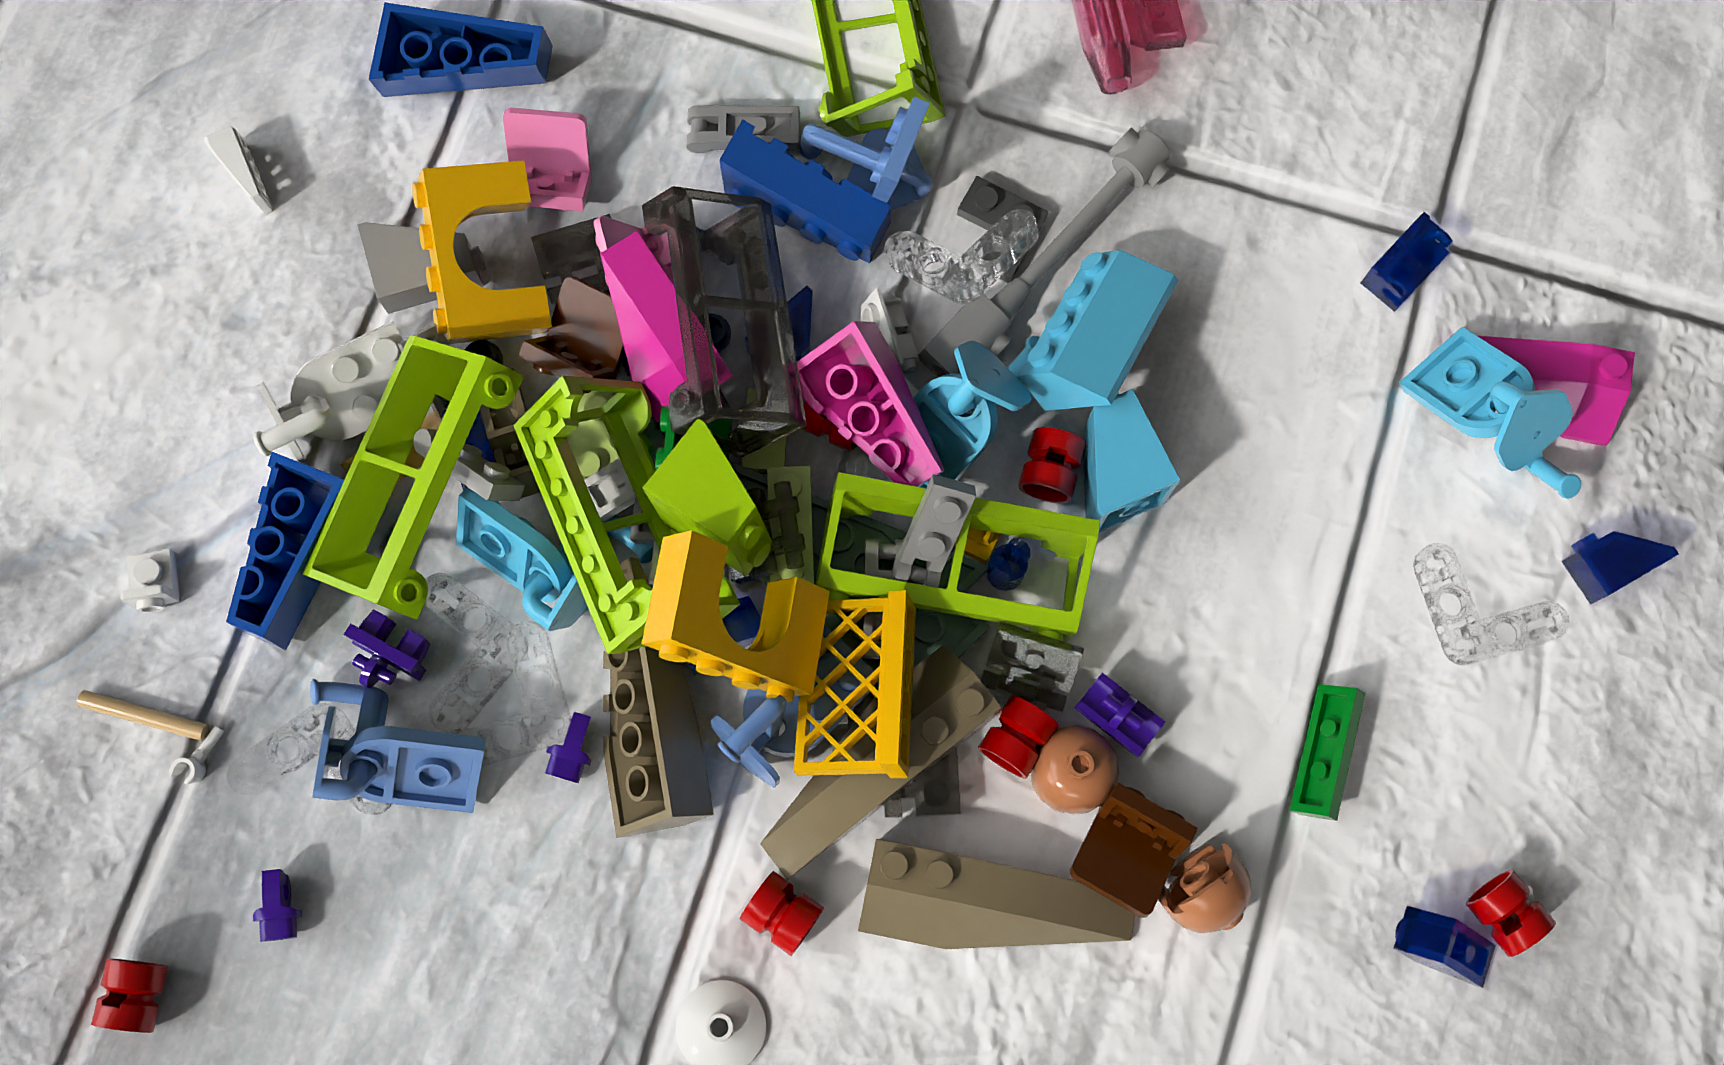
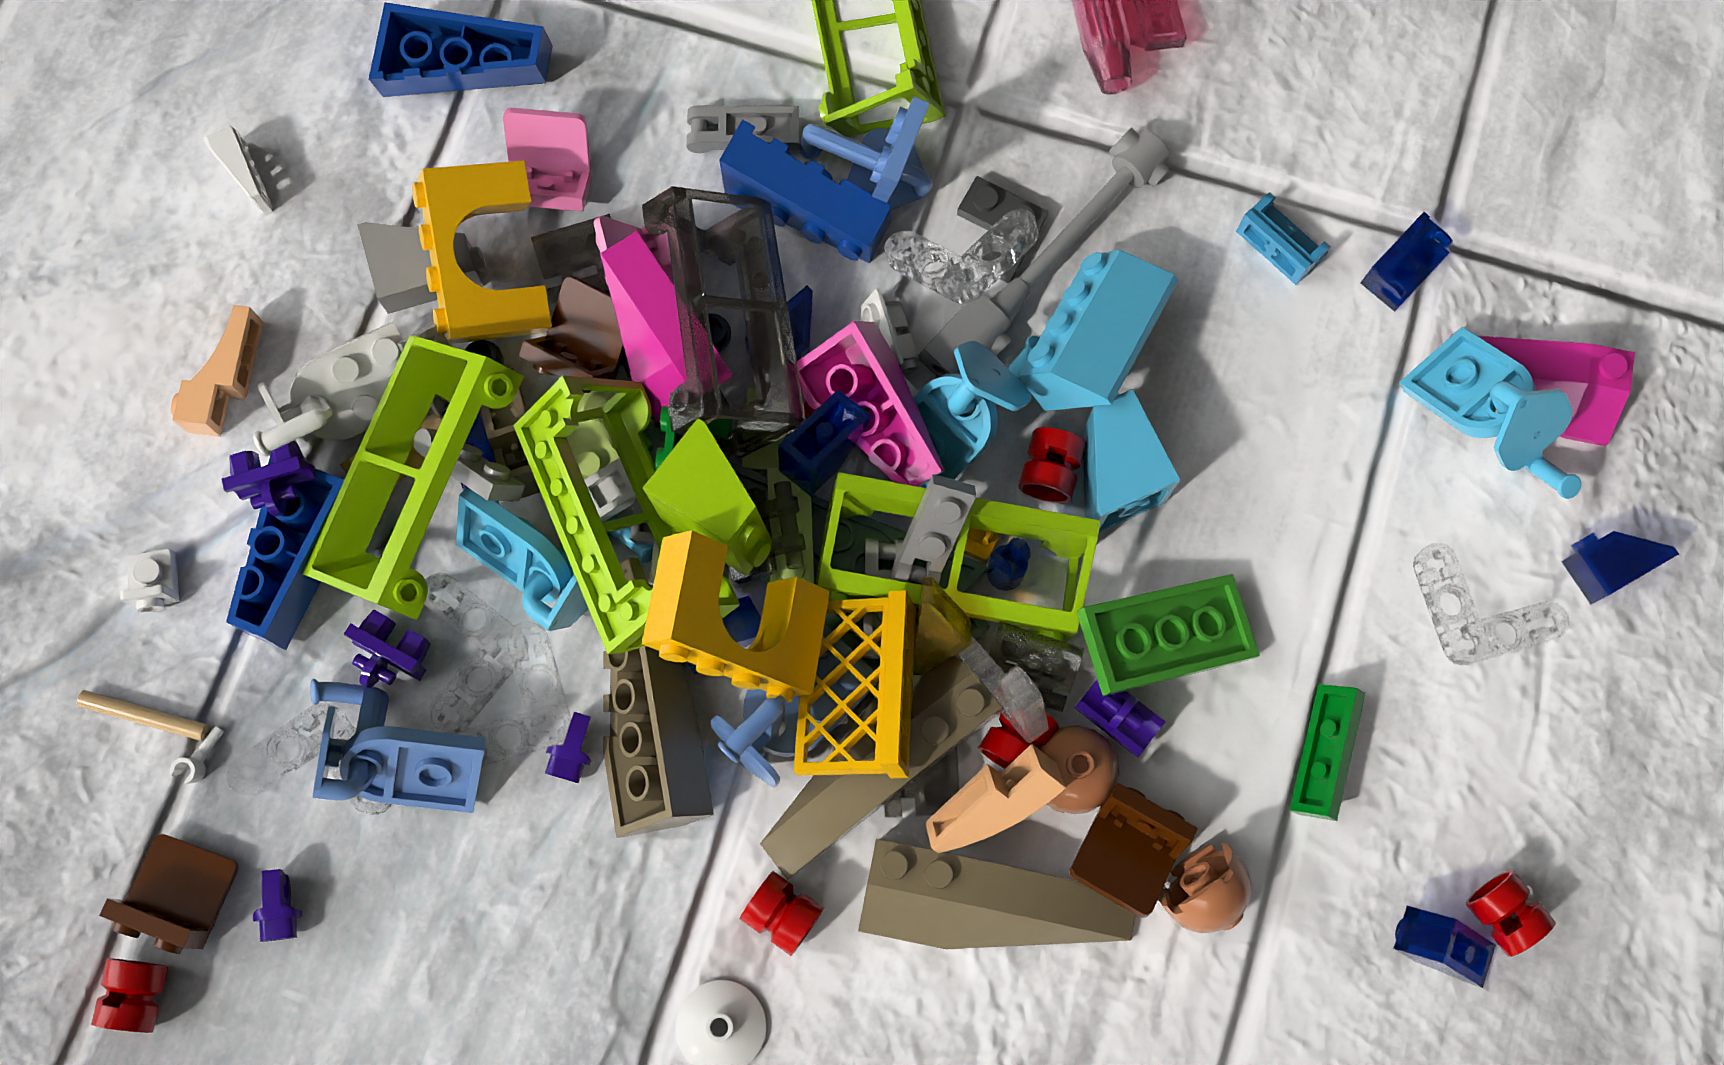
(174, 895): none -> reddish brown bracket
(205, 398): none -> light nougat slope
(270, 483): none -> dark purple hips
(822, 442): none -> clear blue slope
(940, 628): none -> clear yellow slope
(995, 801): none -> light nougat slope
(1013, 690): none -> clear beam
(1167, 634): none -> bright green plate
(1280, 240): none -> dark azure hinge

